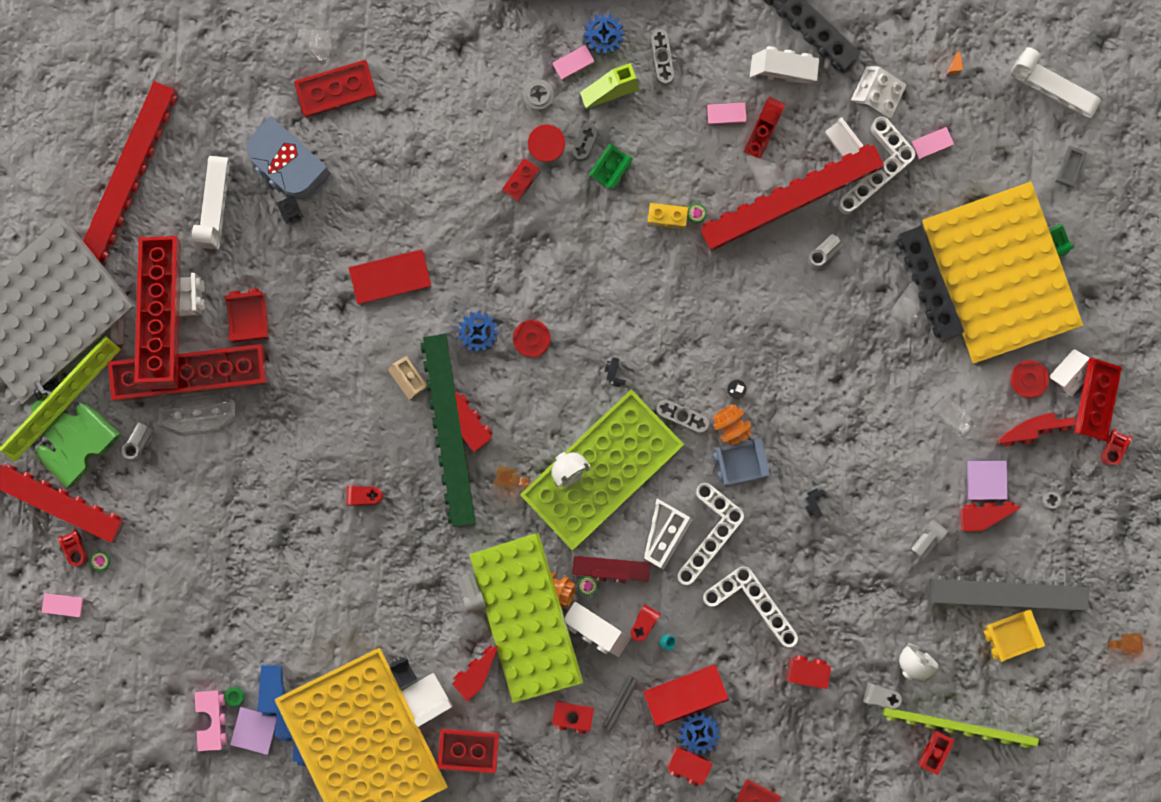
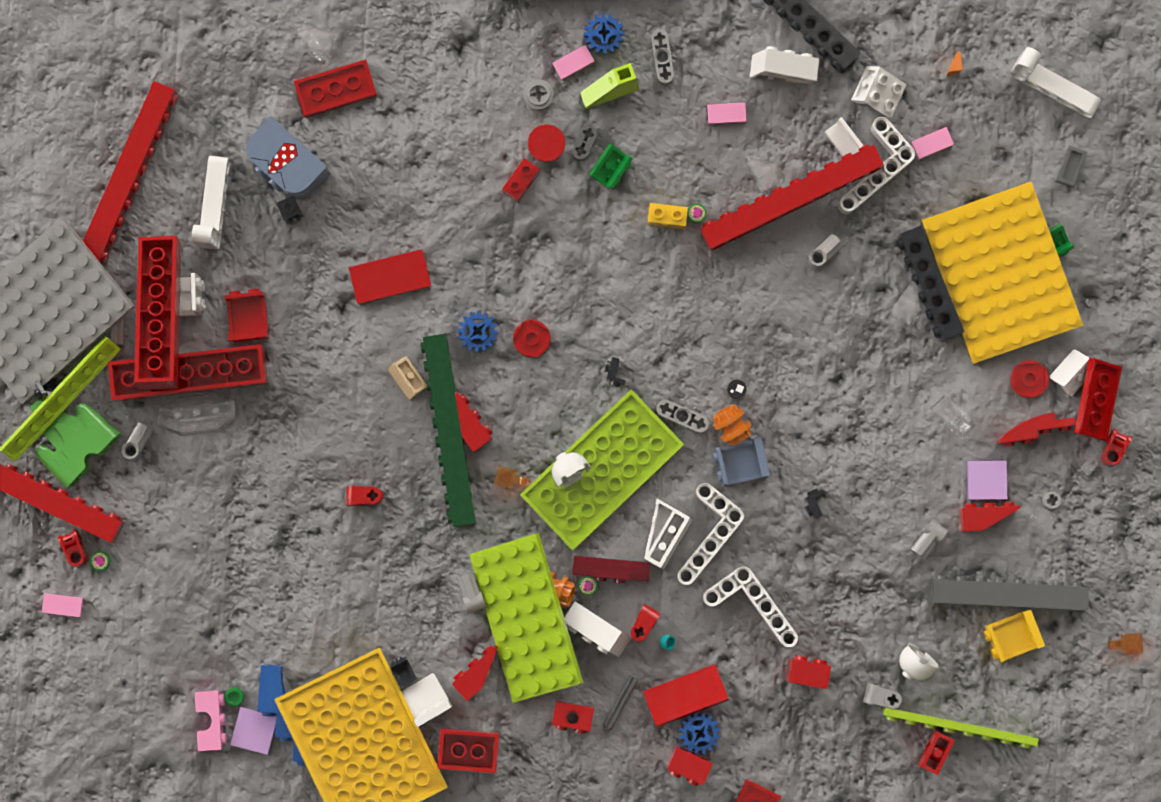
(764, 127): red slope -> none

